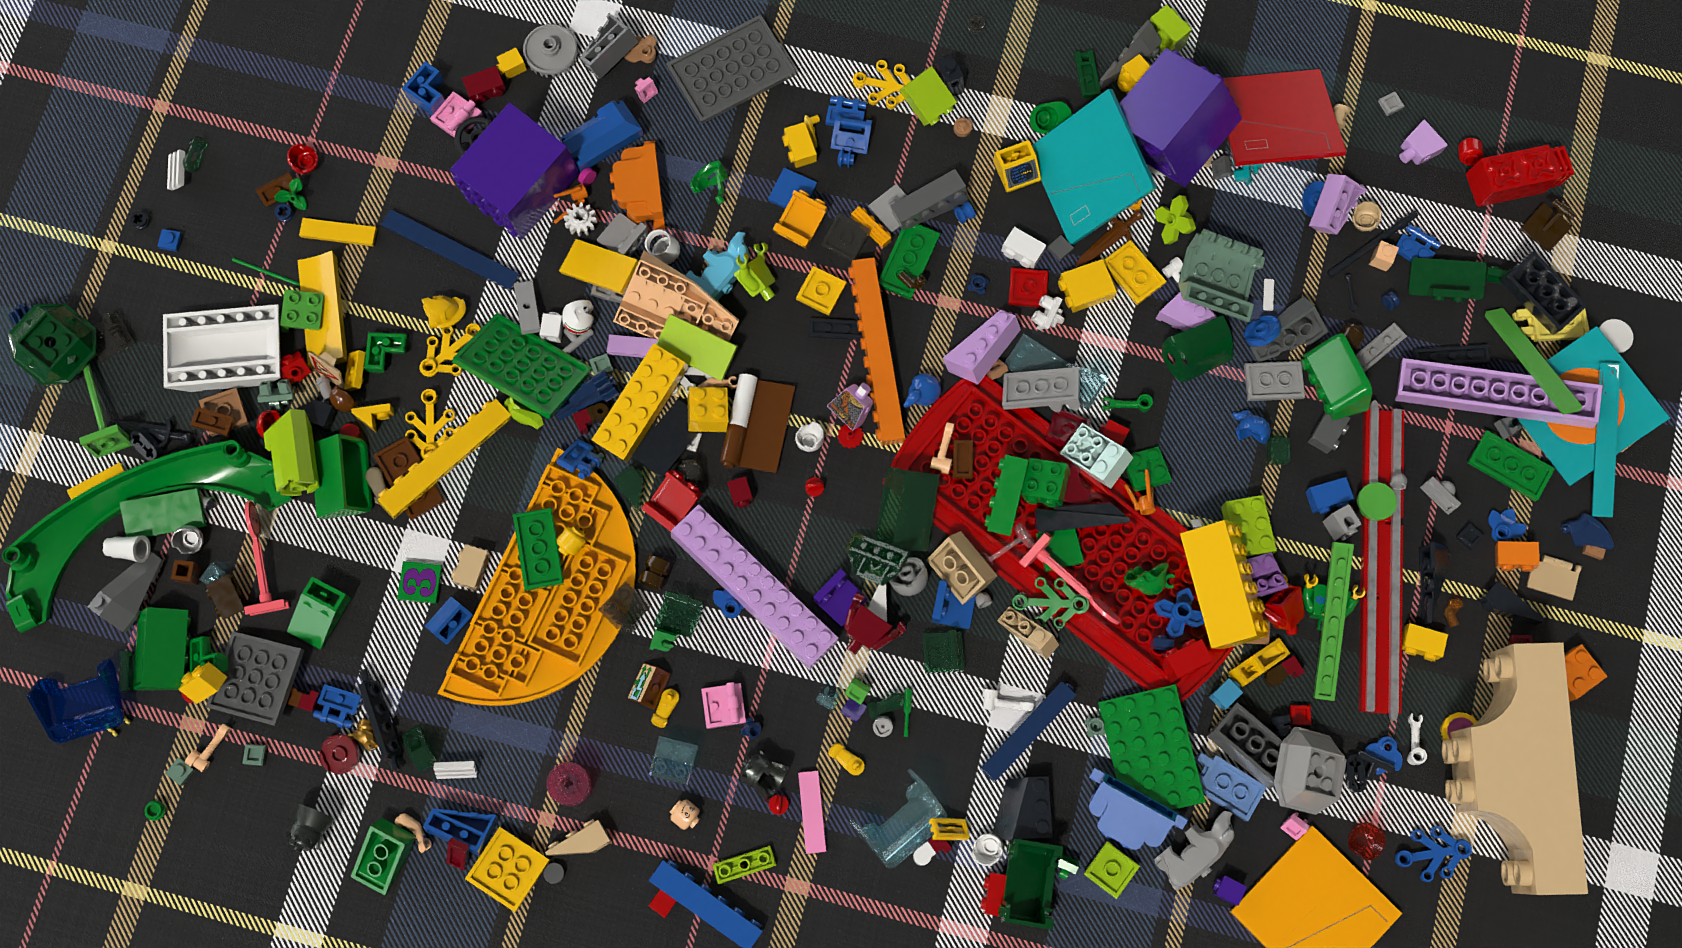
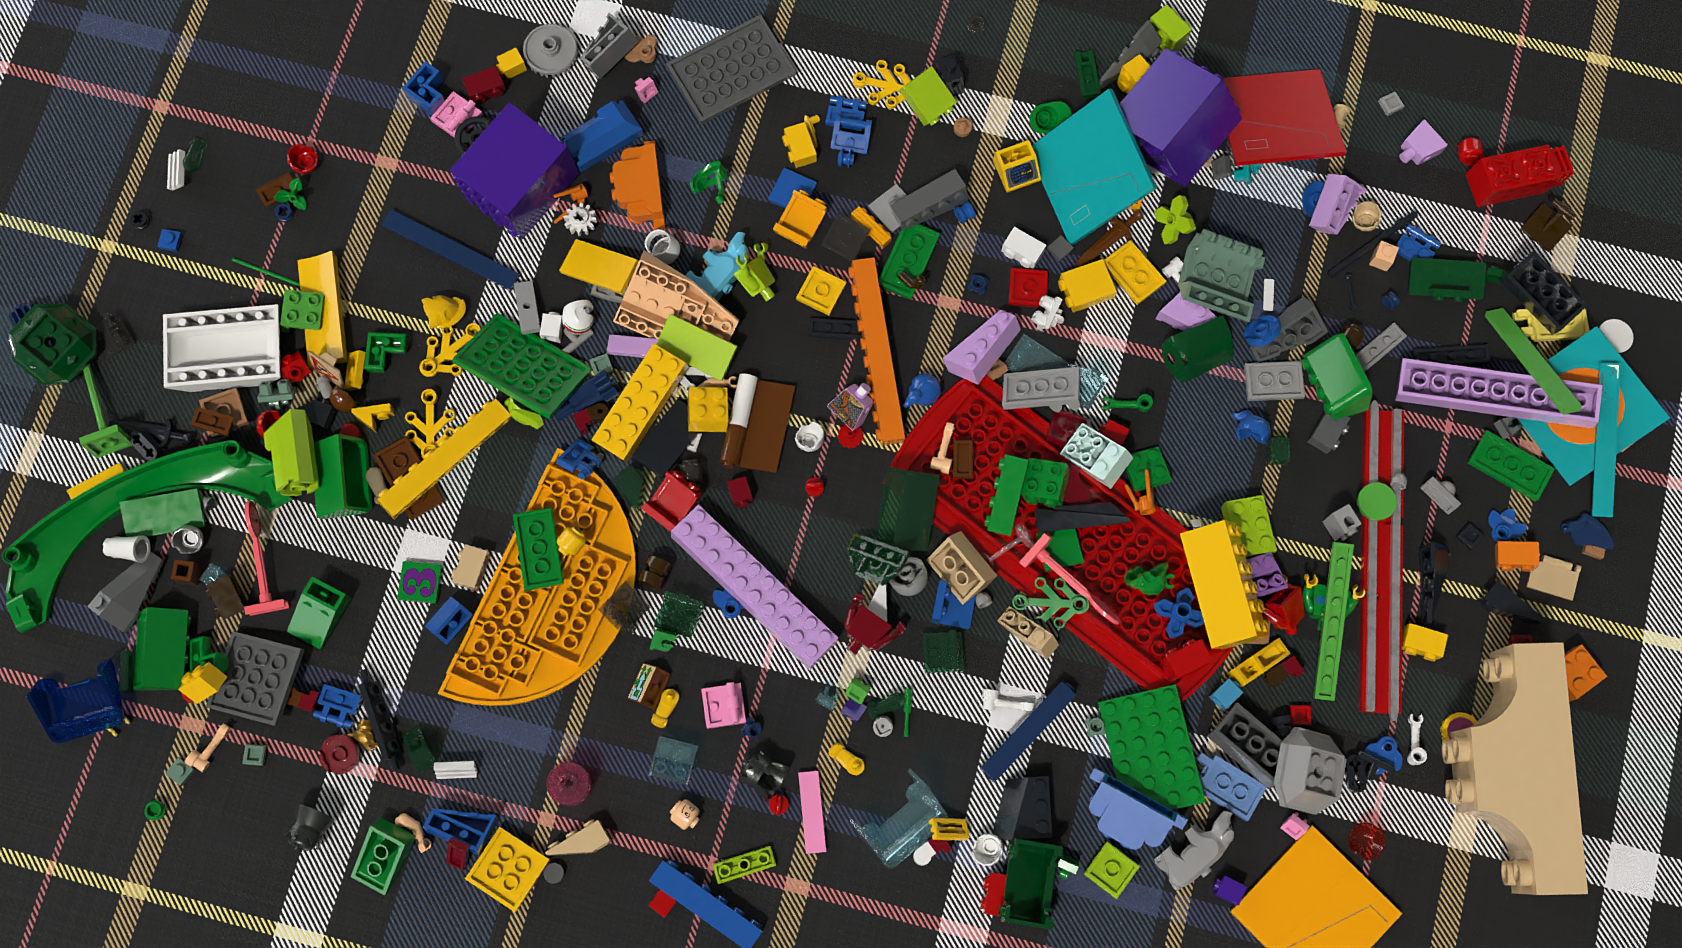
(338, 232): yellow tile -> none
(587, 176): dark pink tile -> none
(623, 235): light grey bracket -> none
(837, 597): dark purple bracket -> none
(1162, 643): dark blue plate -> none
(1329, 495): blue brick -> none
(1436, 852): blue plant -> none
(1451, 610): clear orange arm -> none

